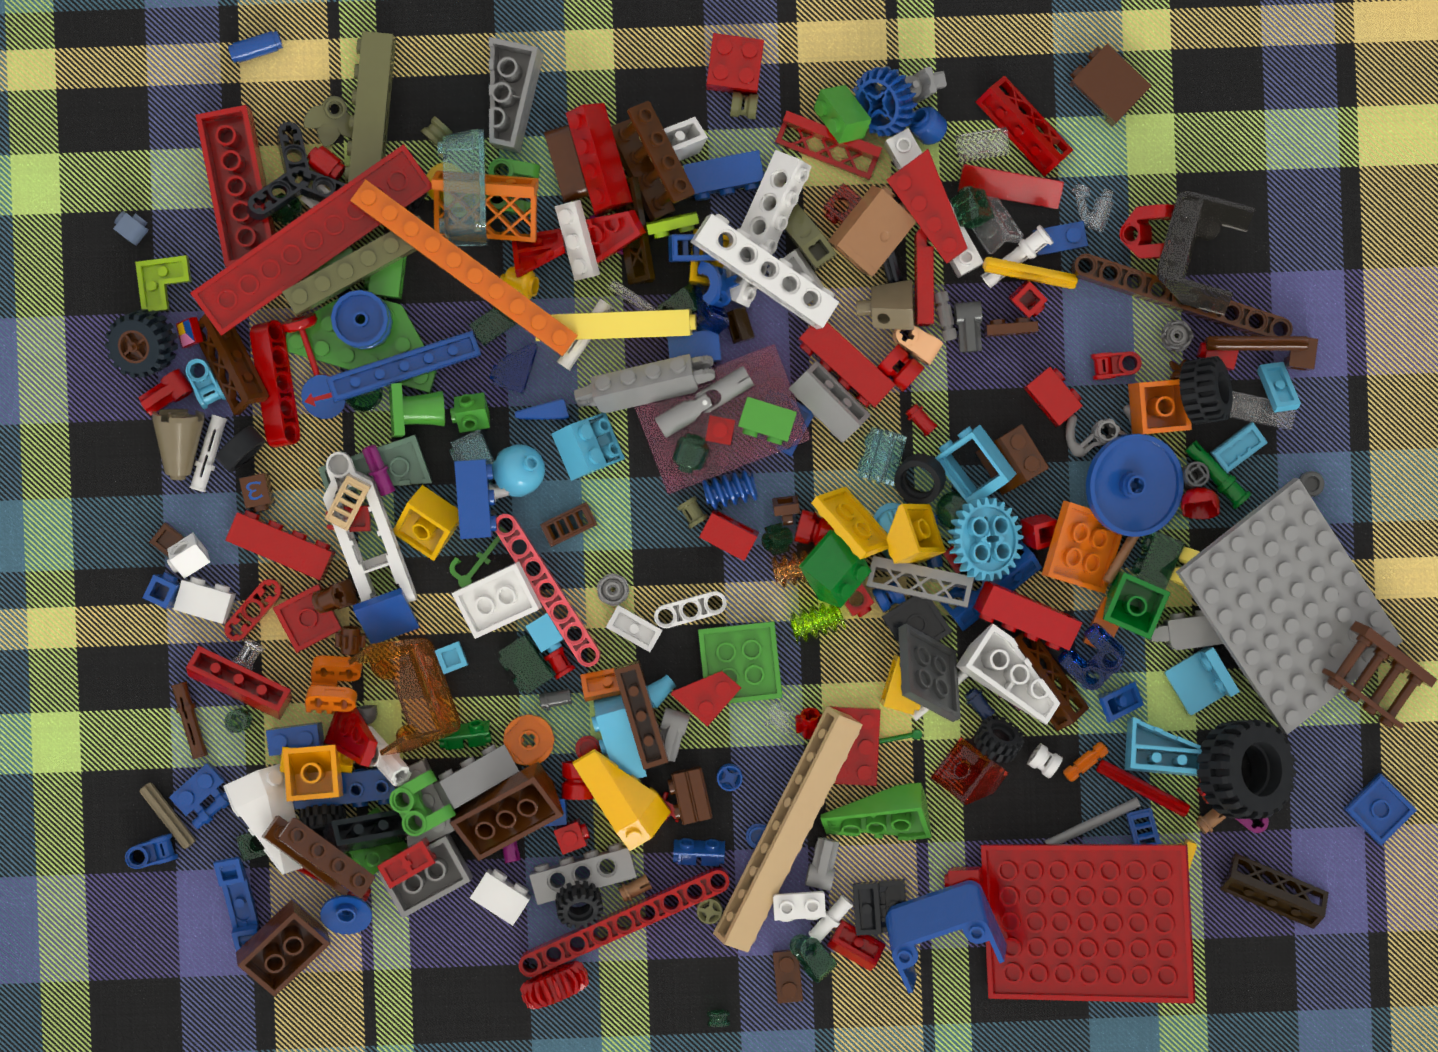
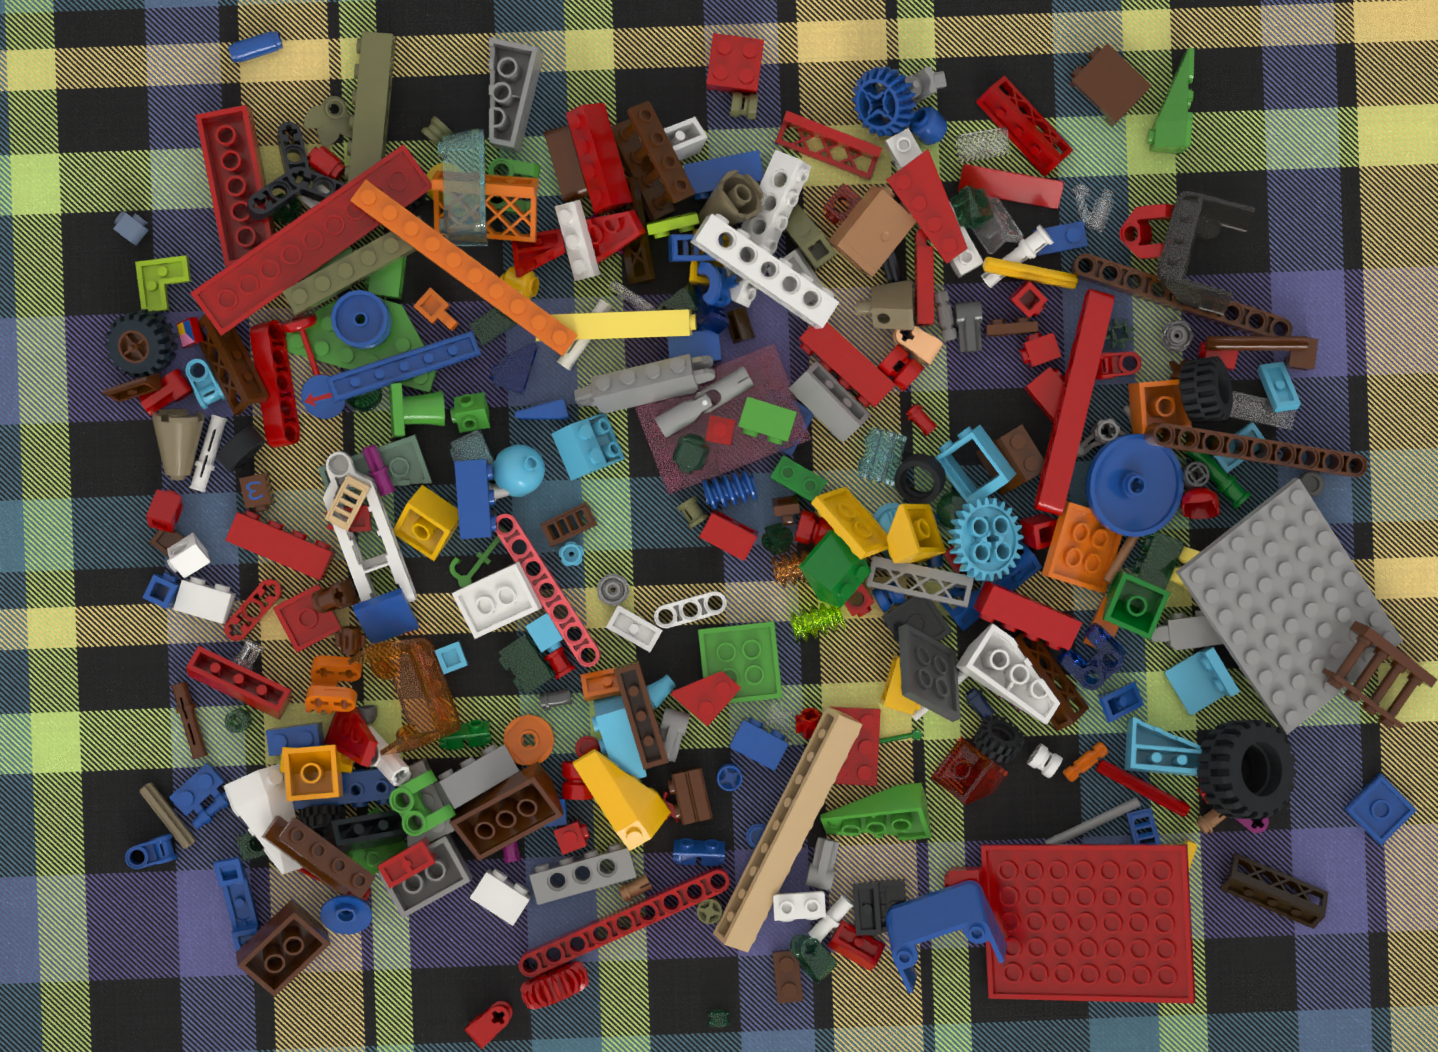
(134, 388): none -> reddish brown slope
(165, 510): none -> red brick
(434, 308): none -> orange plate
(487, 1025): none -> red piece
(571, 547): none -> medium azure plate
(576, 894): black tyre -> none
(735, 198): none -> dark tan cone
(759, 743): none -> blue brick
(798, 479): none -> green brick
(842, 114): bright green brick -> none
(1039, 349): none -> red brick
(1074, 402): none -> red beam
(1126, 332): none -> clear green gear
(1173, 123): none -> bright green wedge
(1267, 449): none -> reddish brown beam

